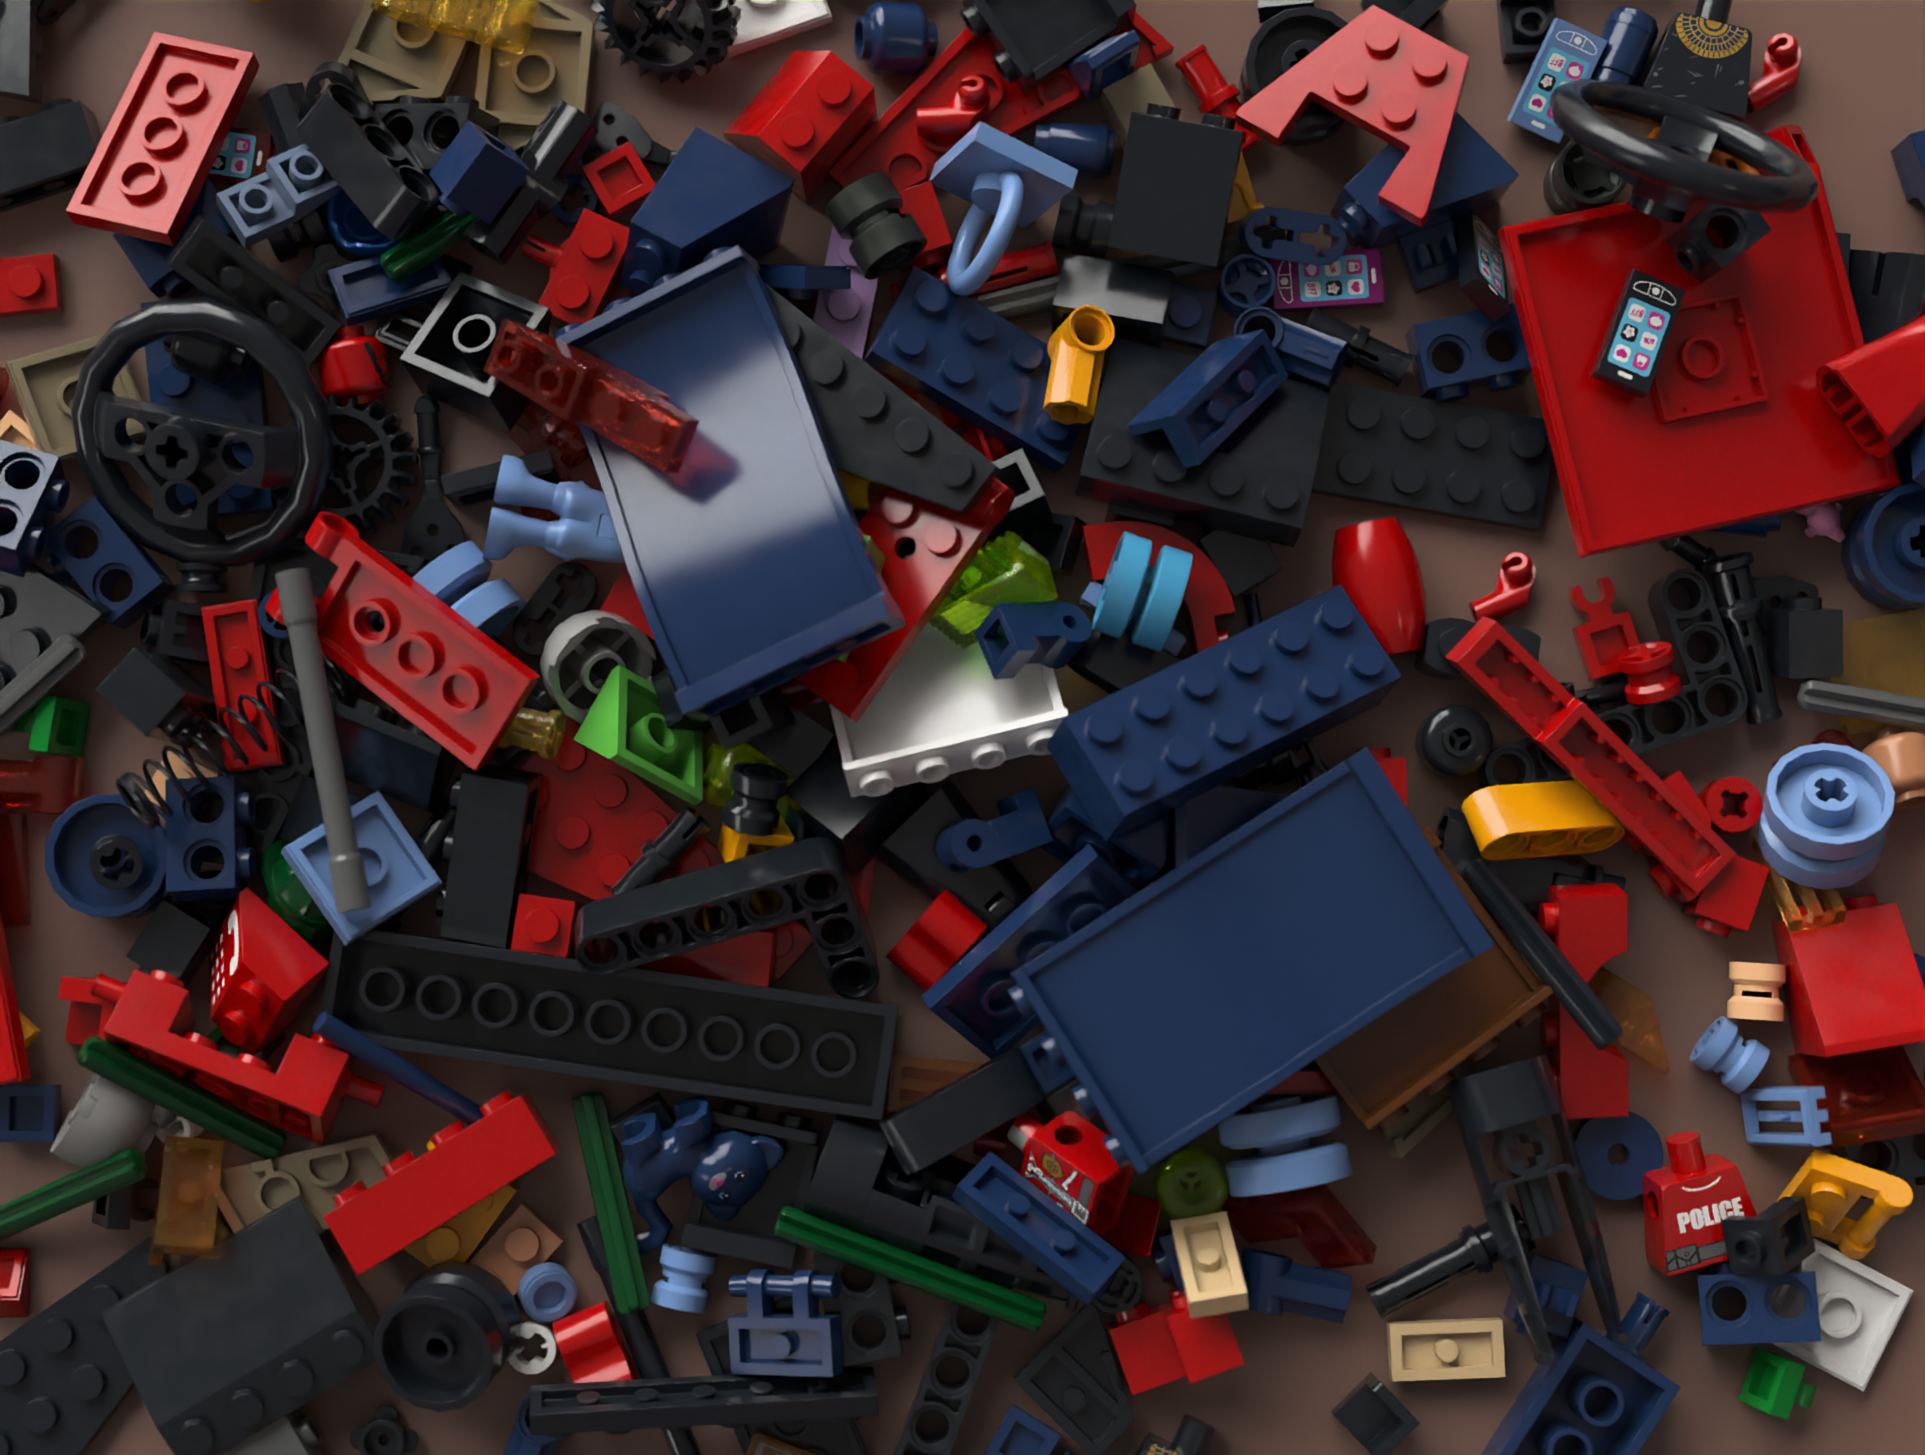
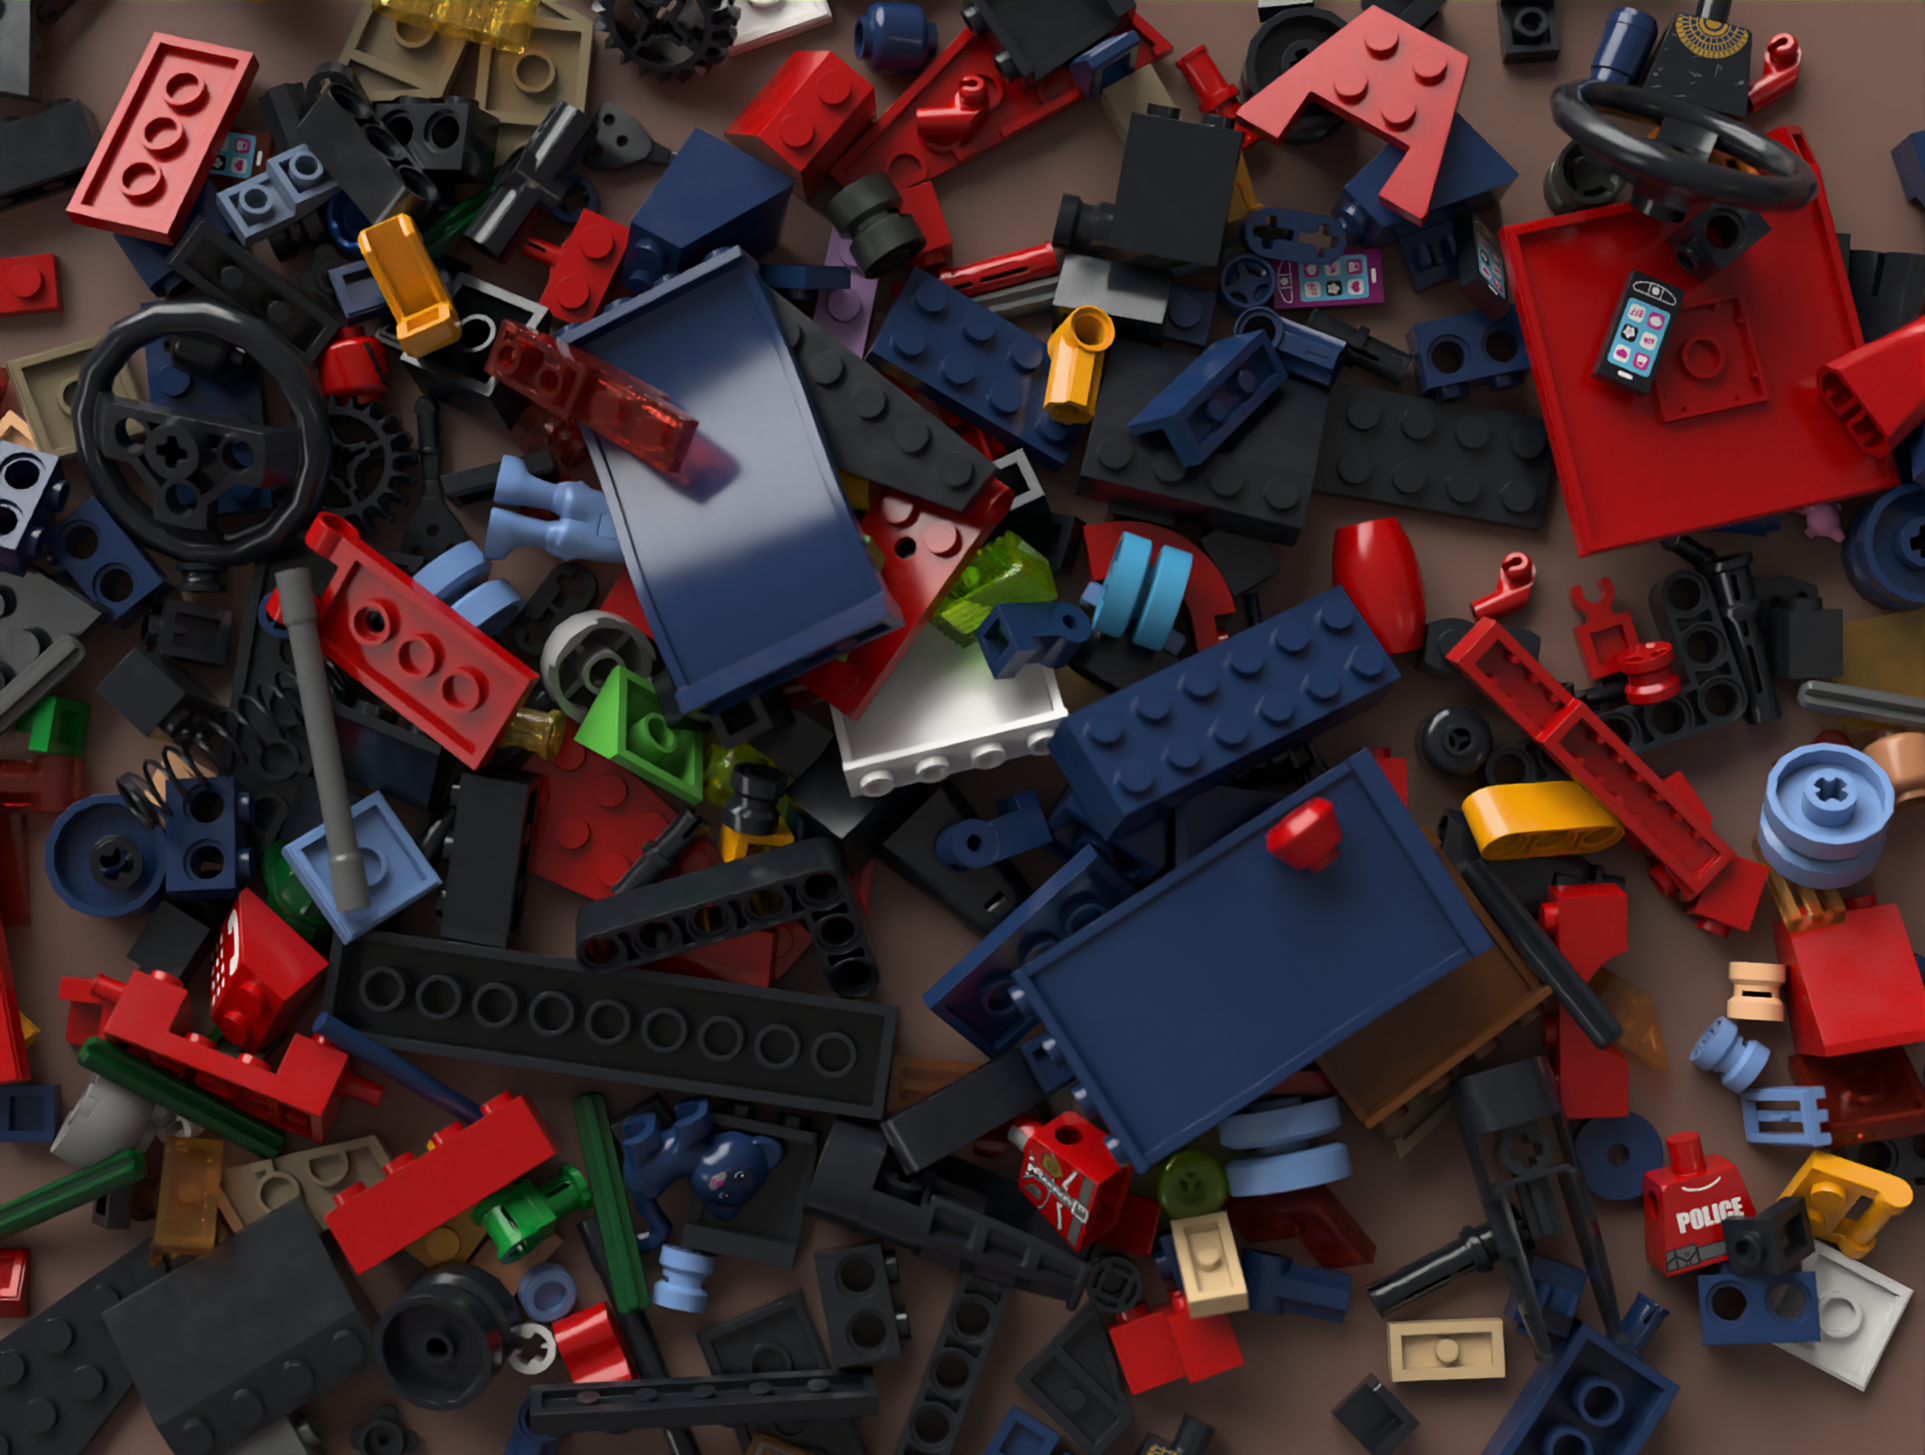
(237, 663): red tile -> none
(410, 285): none -> light orange animal
(477, 173): dark blue brick -> none
(527, 1214): none -> green connector
(545, 926): red brick -> none
(619, 180): red tile -> none
(785, 1343): dark blue plate -> none
(910, 1269): dark green axle -> none
(936, 940): red axle -> none
(1001, 180): medium blue tile -> none
(1039, 1228): dark blue panel -> none
(1079, 146): dark blue piece -> none
(1307, 836): none -> red cone
(1563, 57): tile -> none
(1723, 807): red wheel -> none
(1775, 1384): green tile -> none

